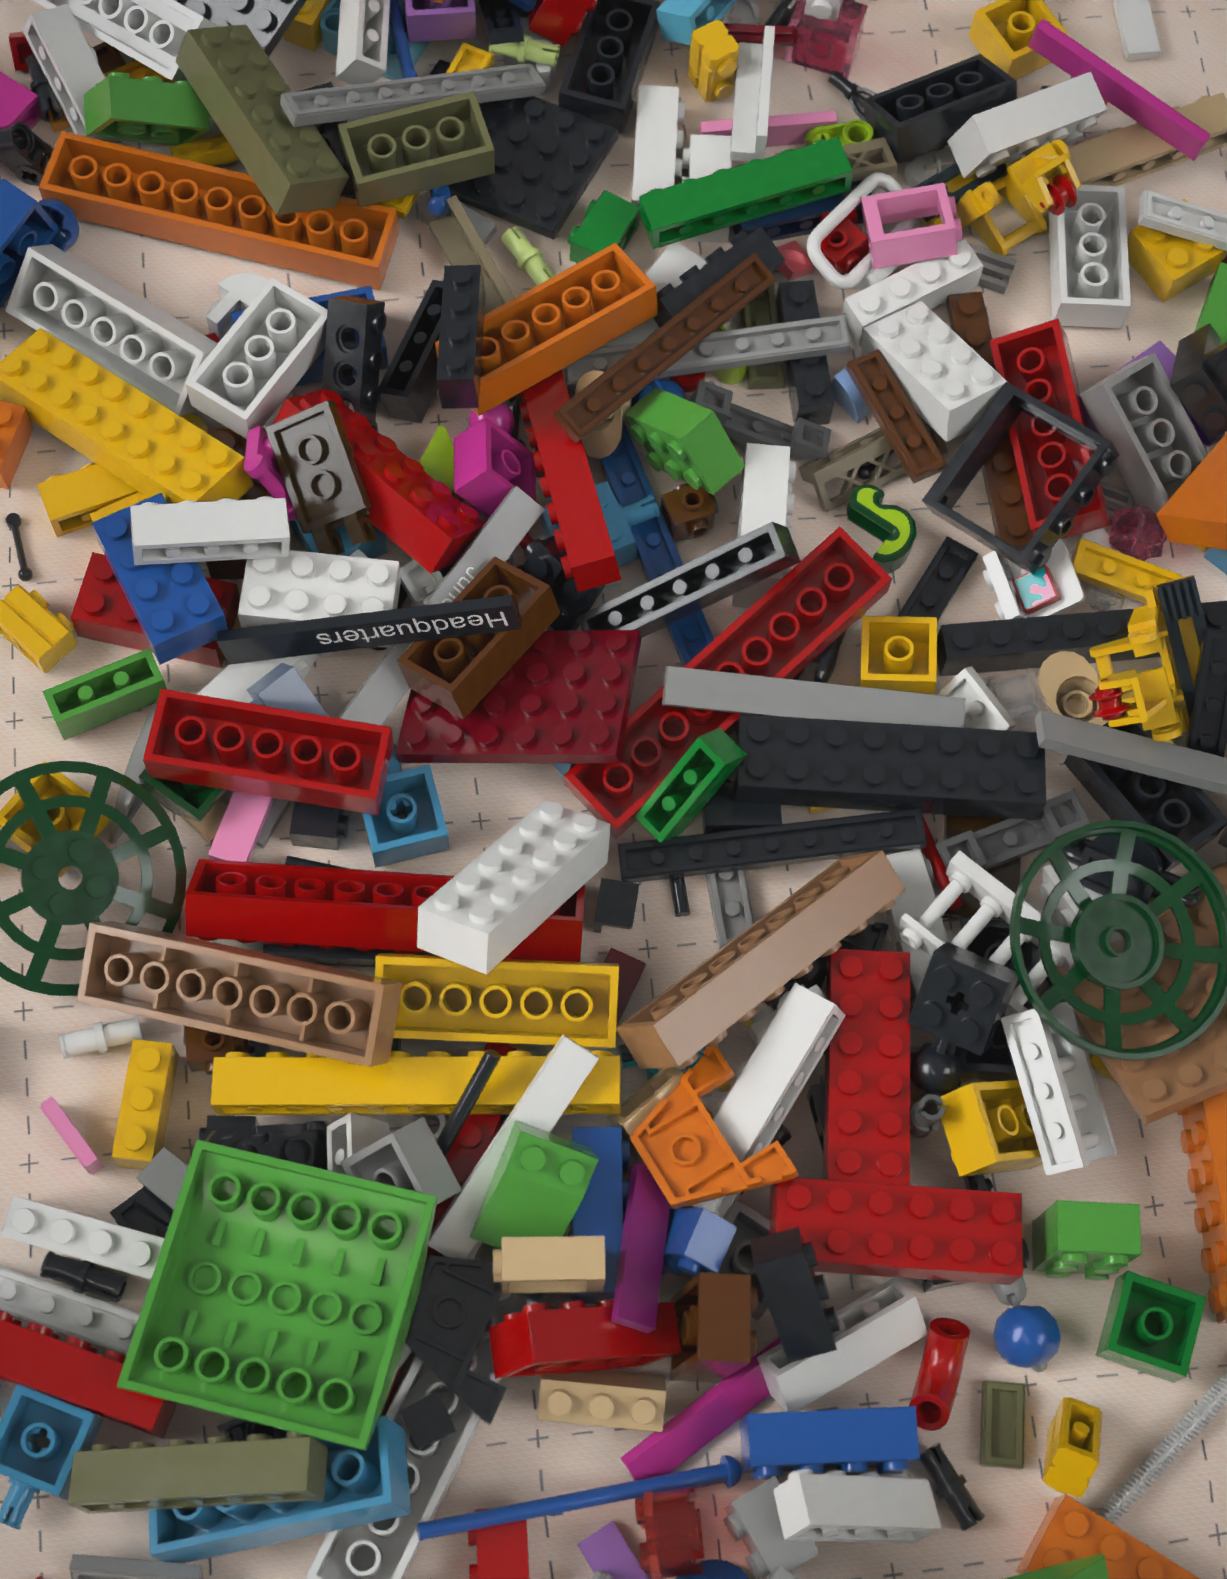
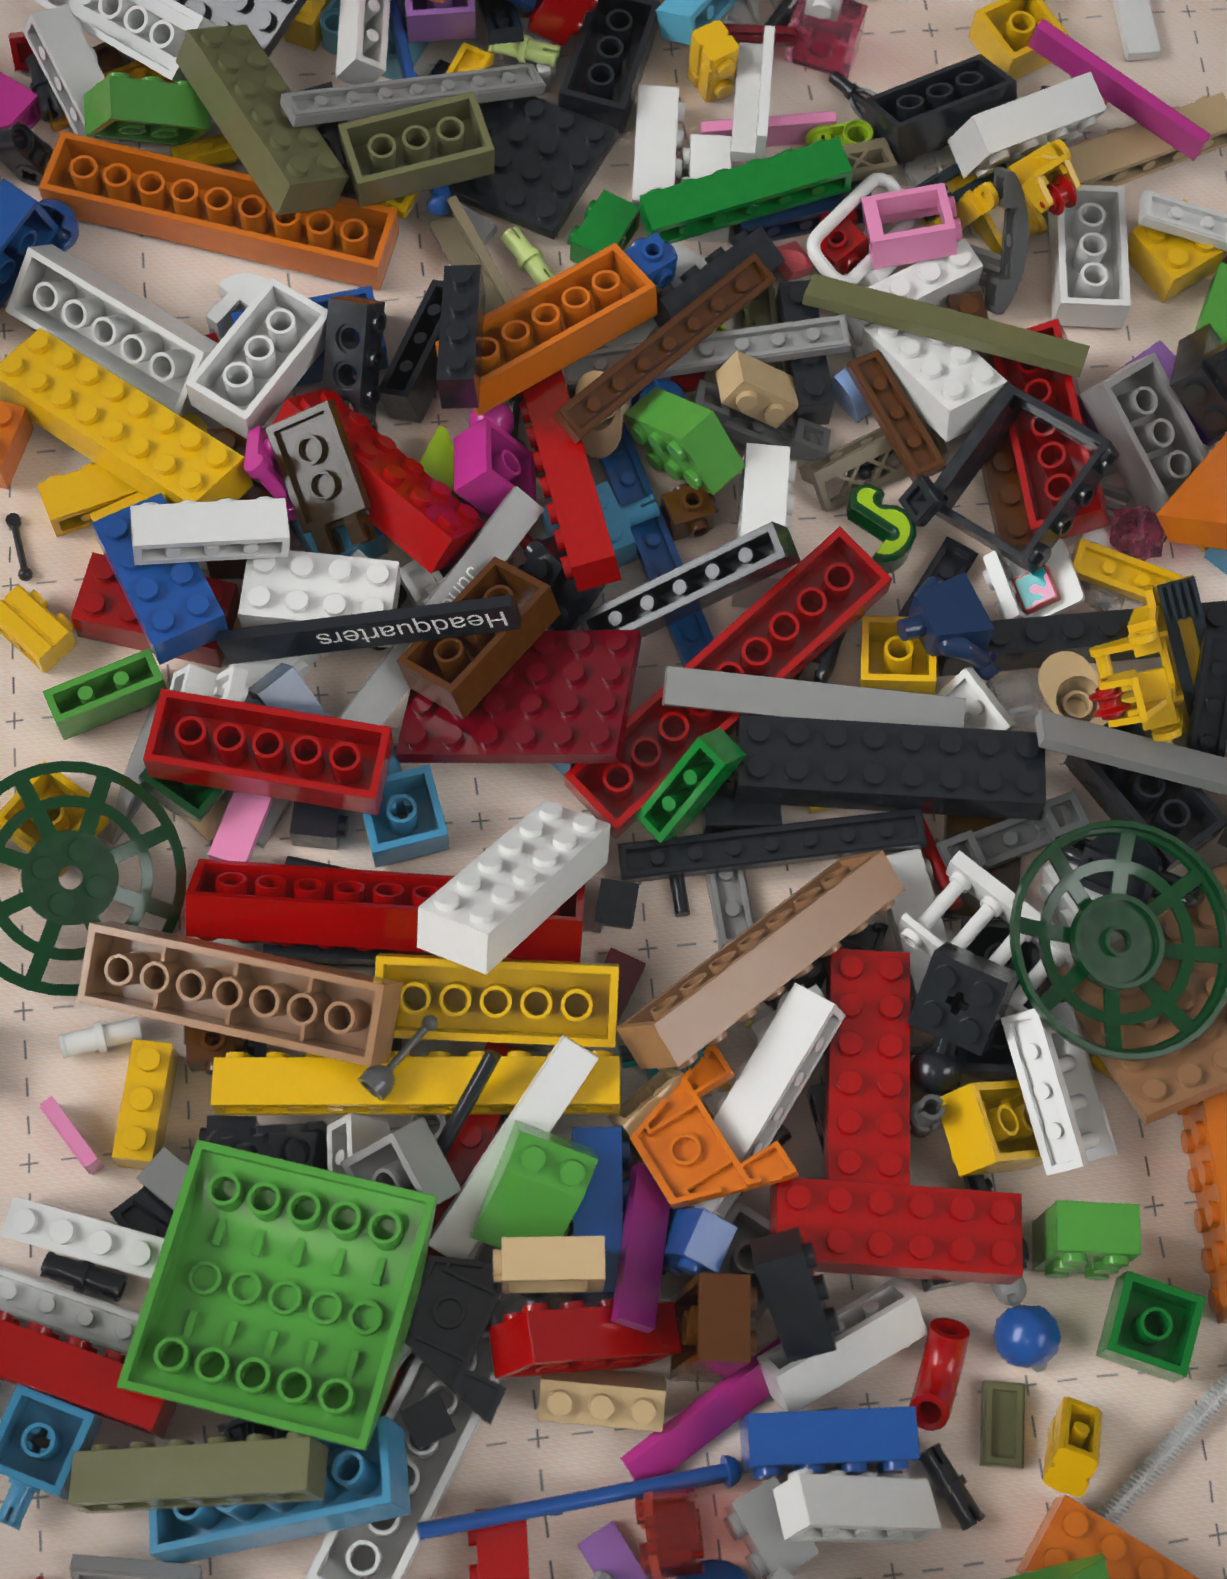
(225, 685): none -> white brick
(380, 1078): none -> dark grey hinge
(655, 259): none -> blue brick
(756, 389): none -> tan brick
(922, 500): none -> black tile
(946, 325): none -> olive tile
(951, 623): none -> dark blue torso
(1003, 286): none -> dark grey slope

